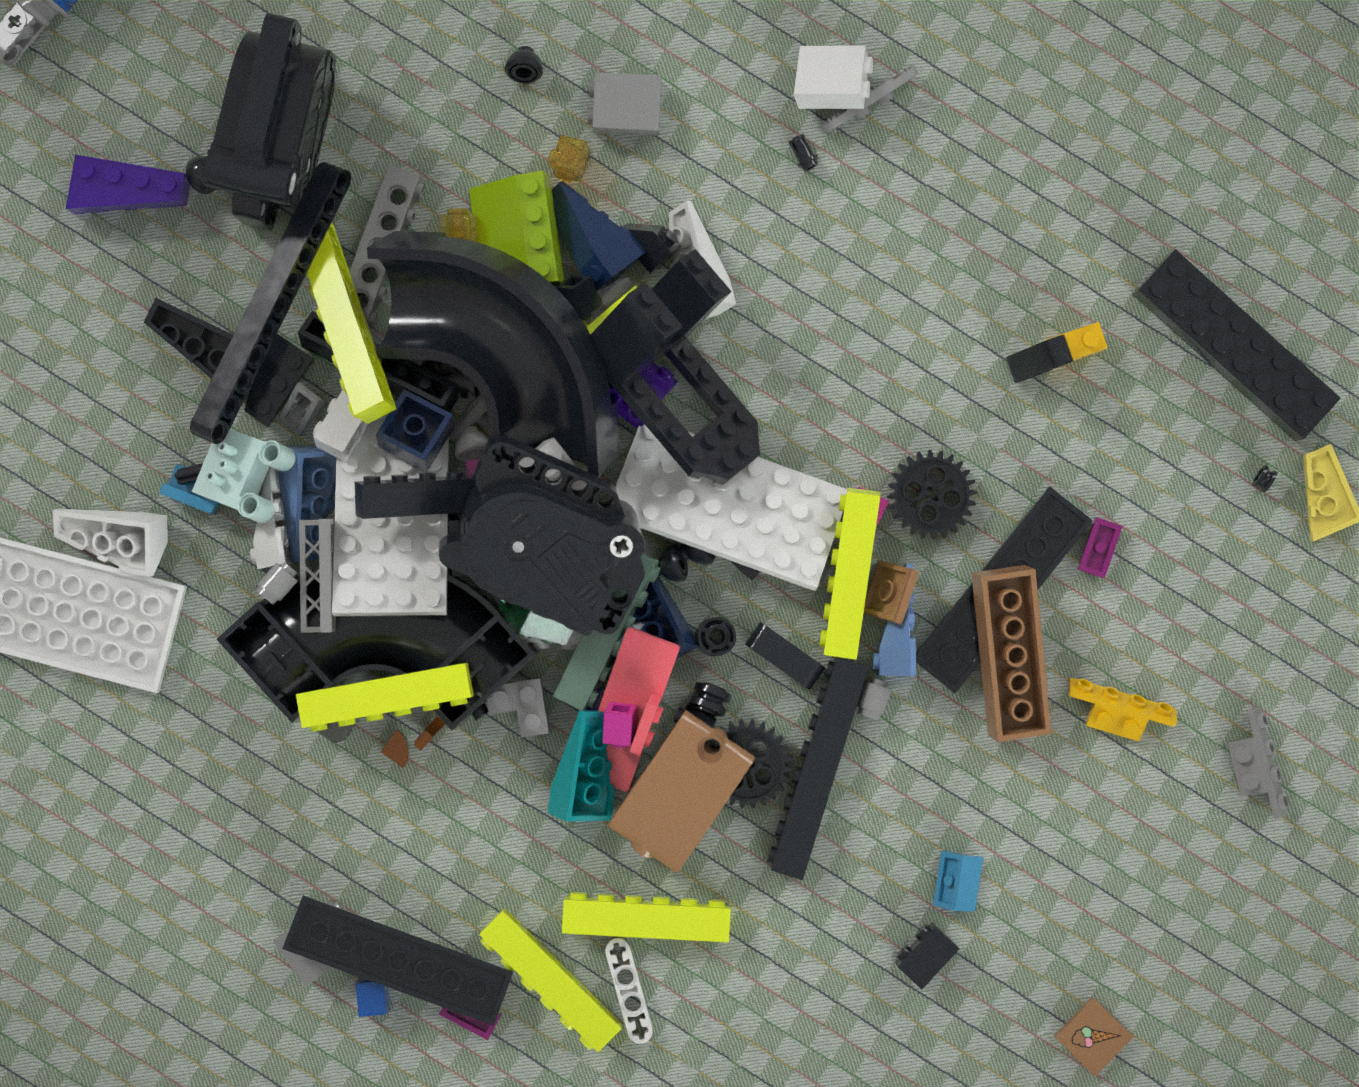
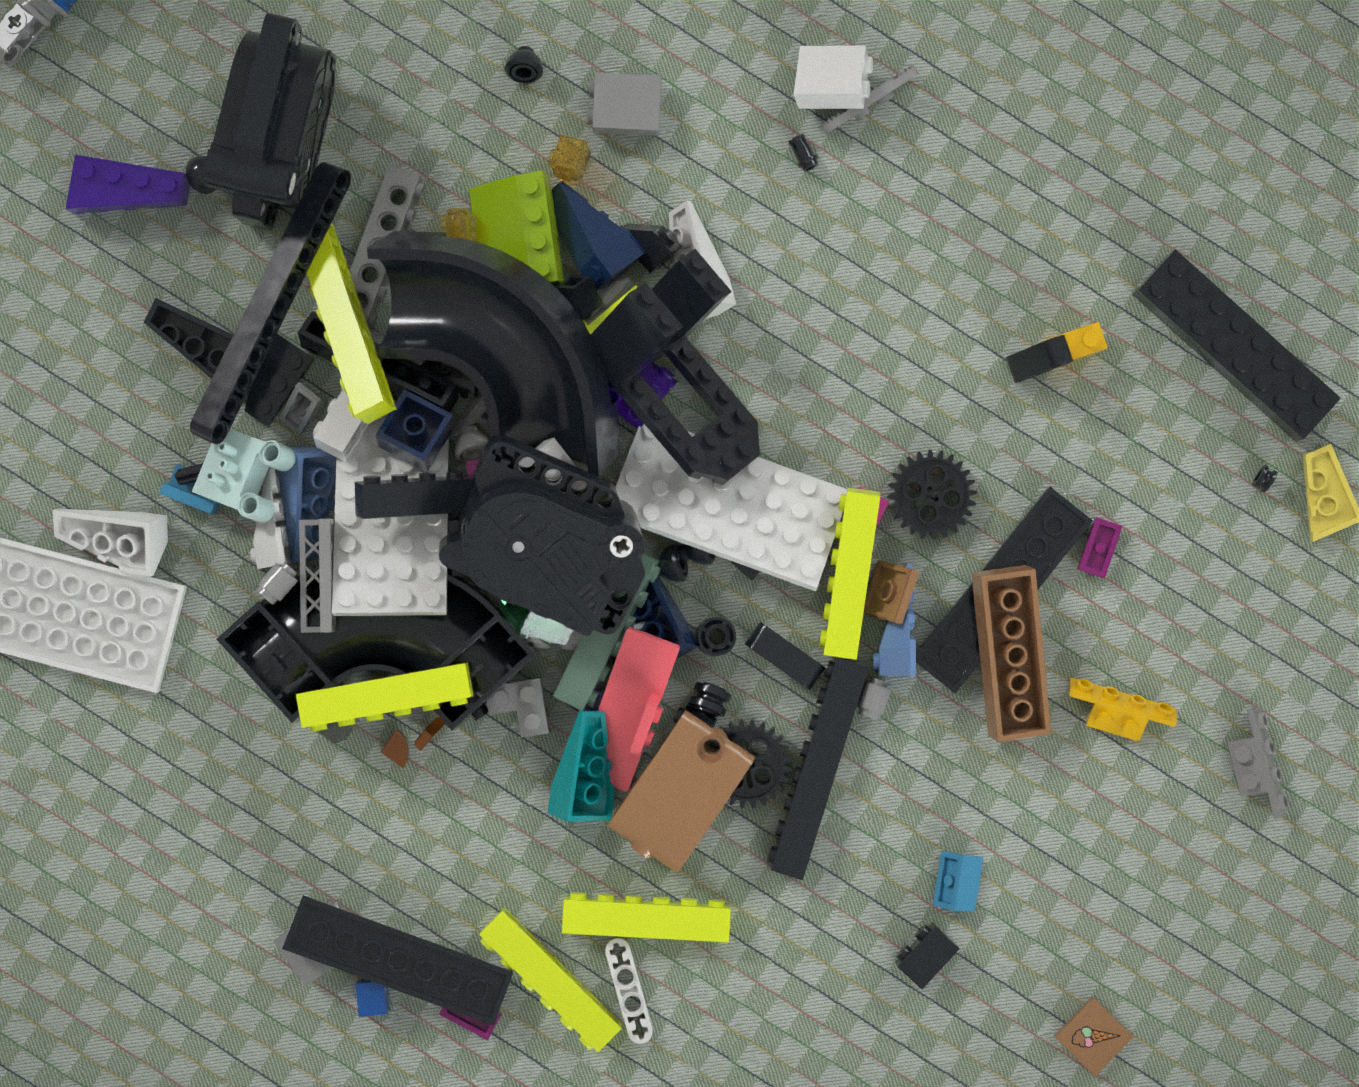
(619, 724): dark pink brick -> none

